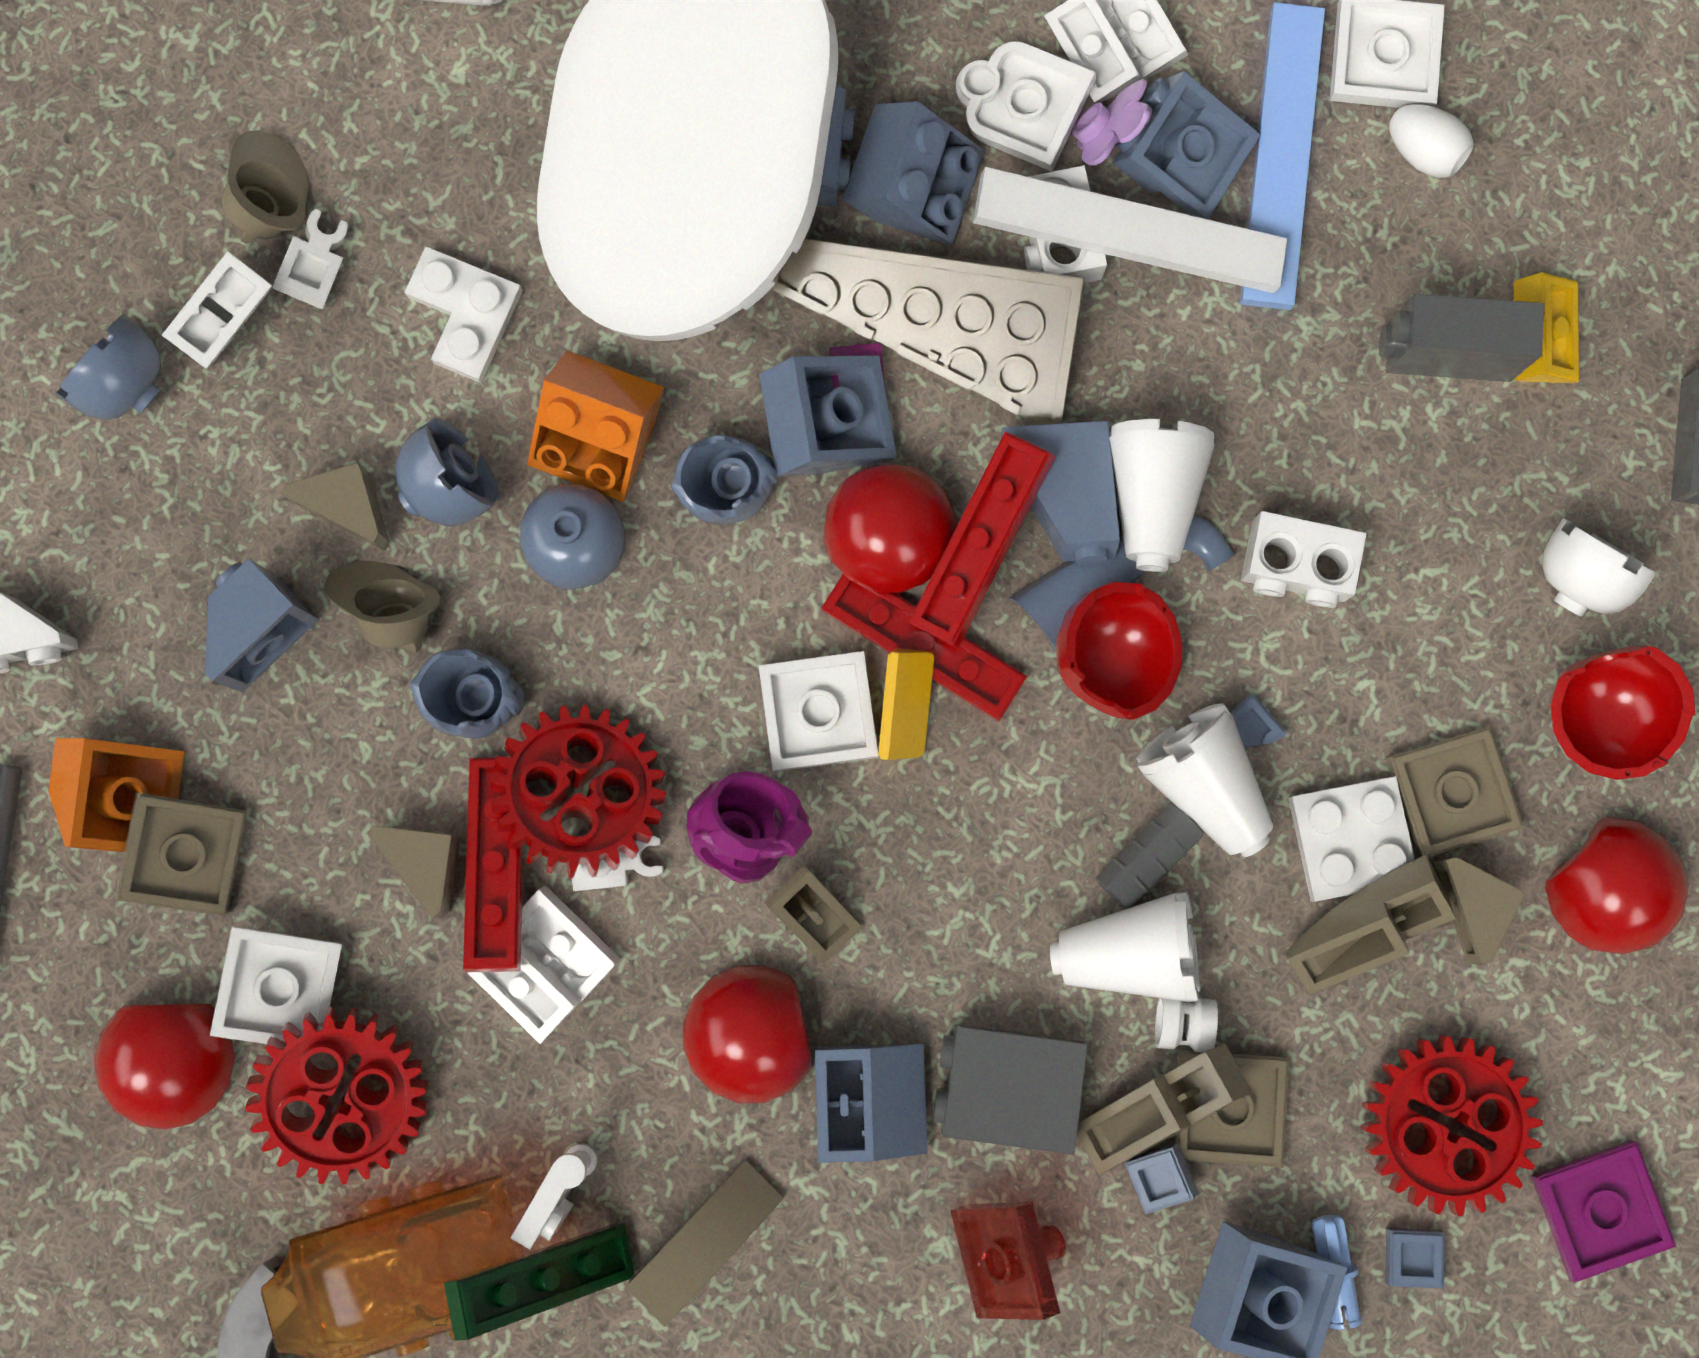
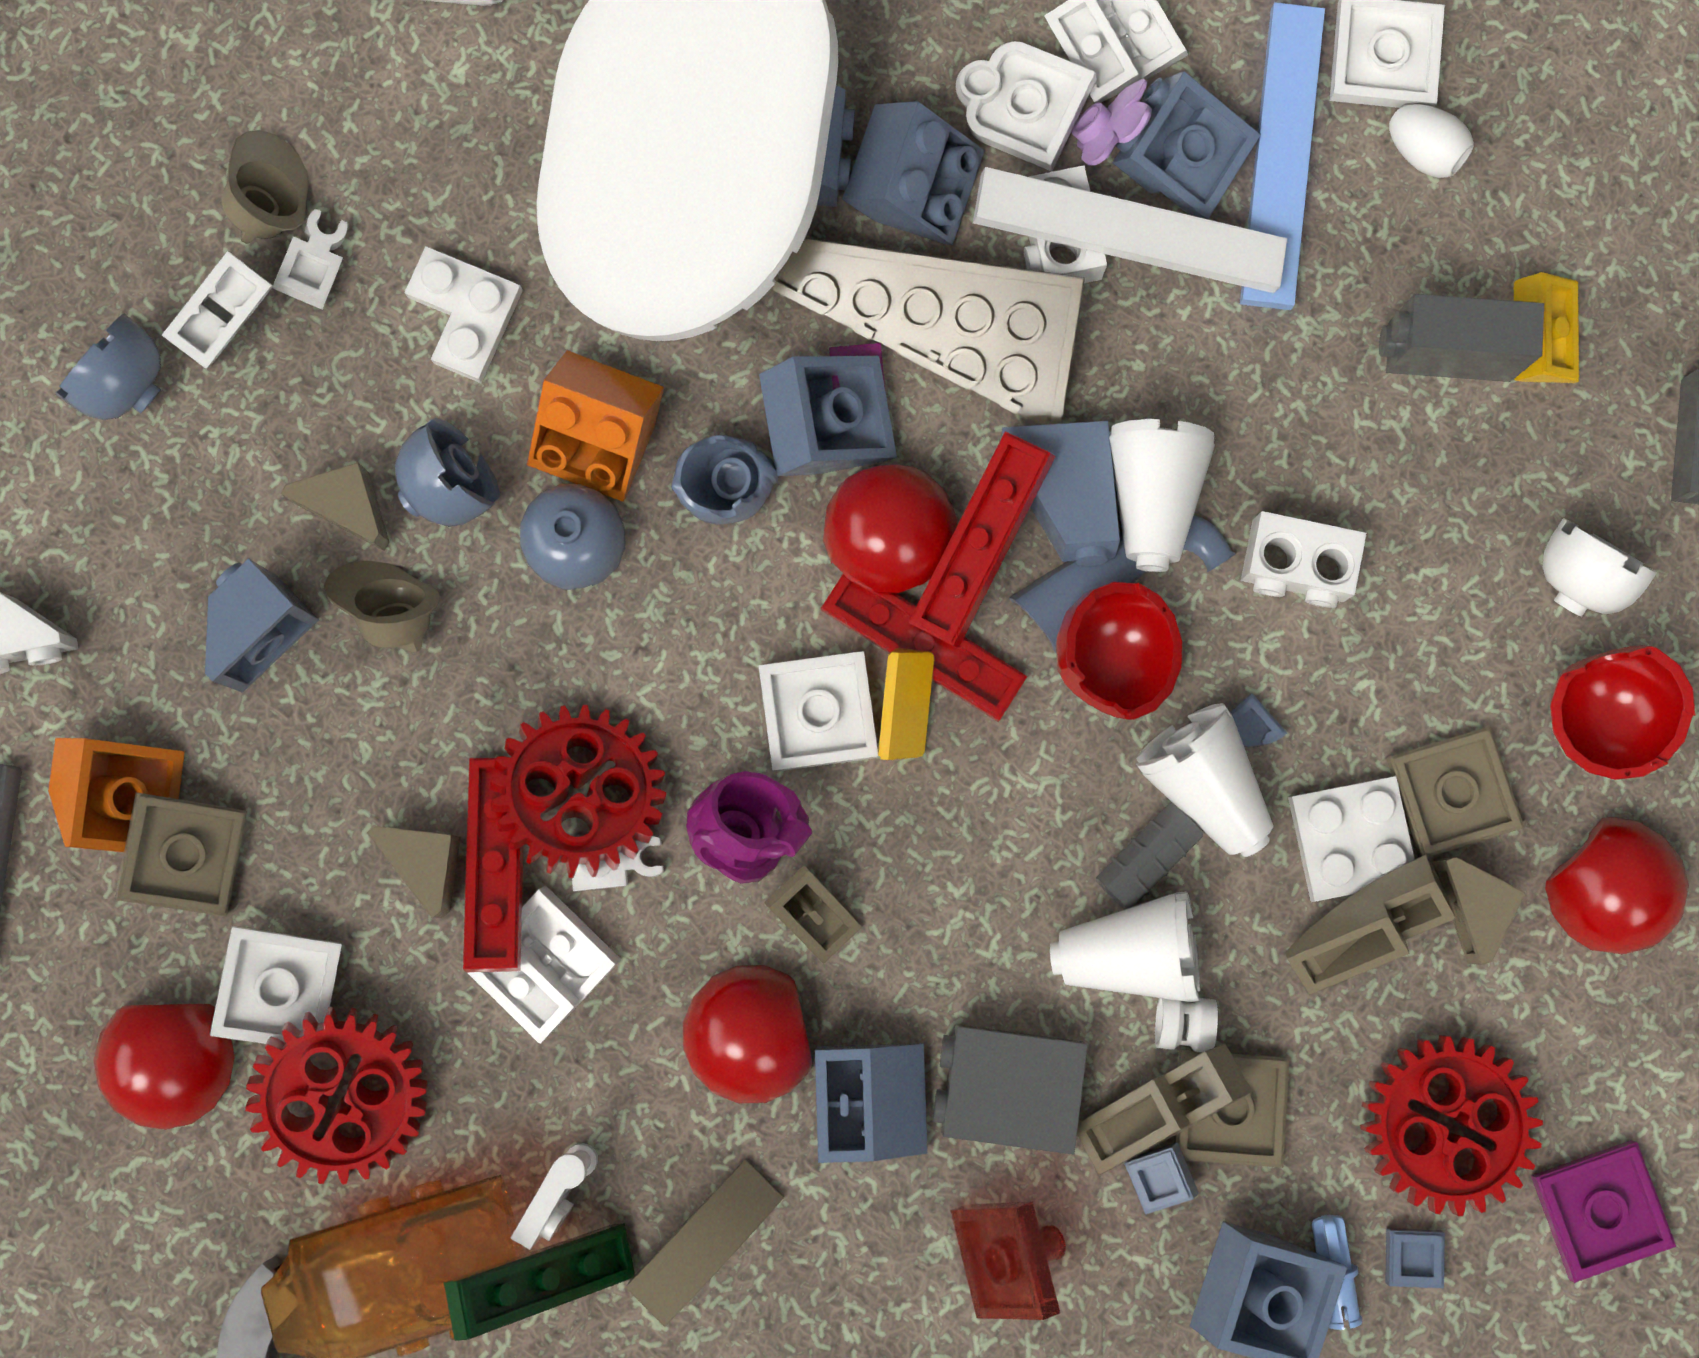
(466, 693): sand blue hair -> none

